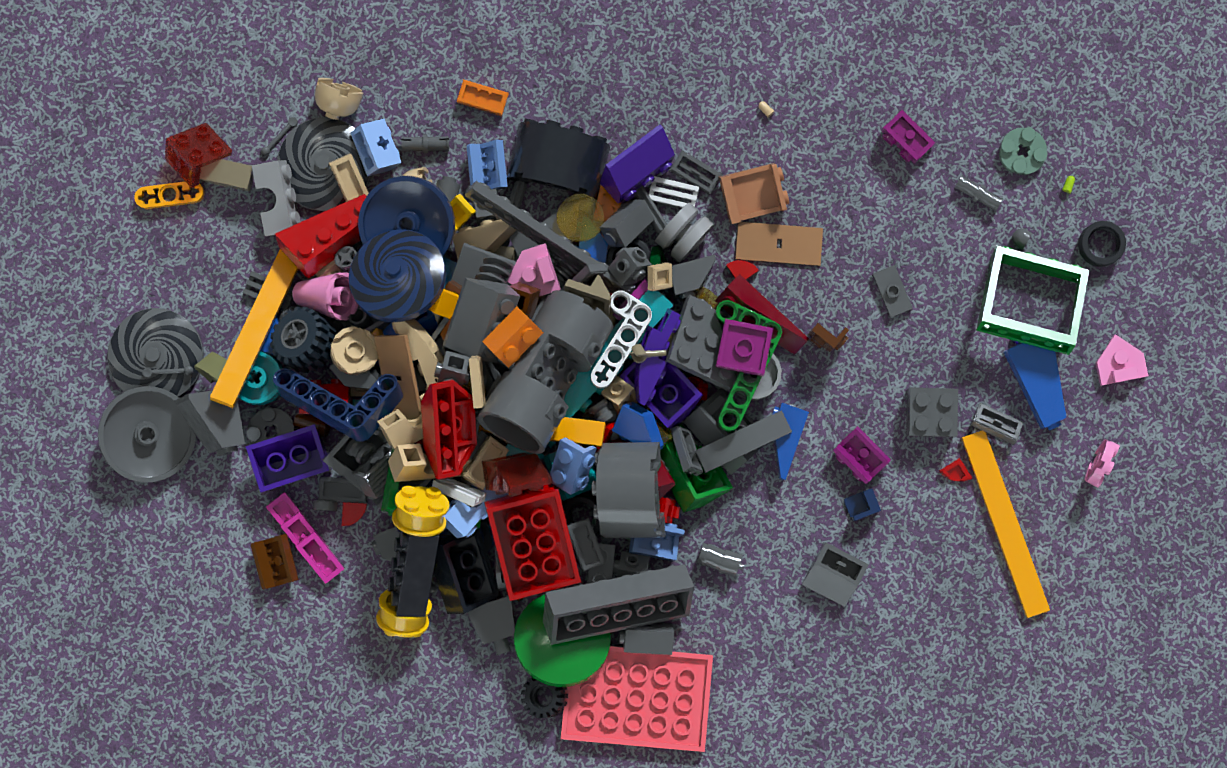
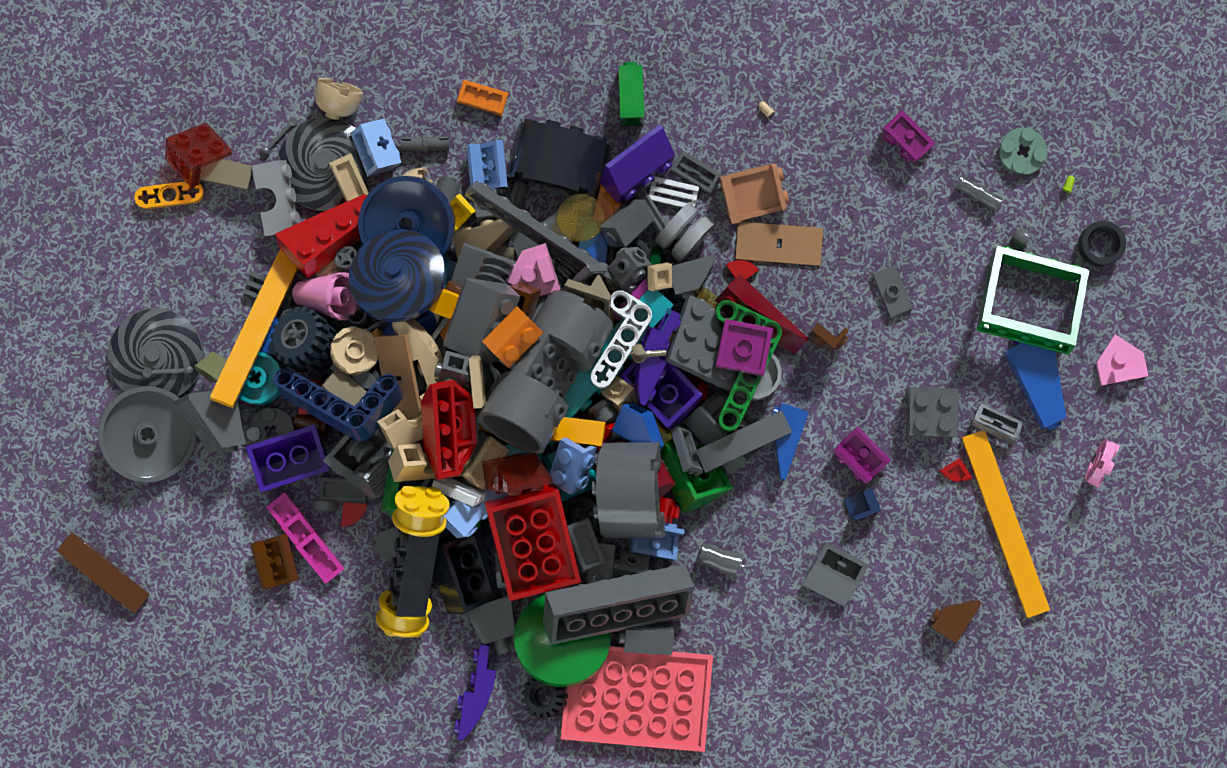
(102, 572): none -> reddish brown slope
(344, 387): none -> dark tan slope
(475, 702): none -> dark purple slope
(631, 94): none -> green slope
(953, 618): none -> reddish brown slope

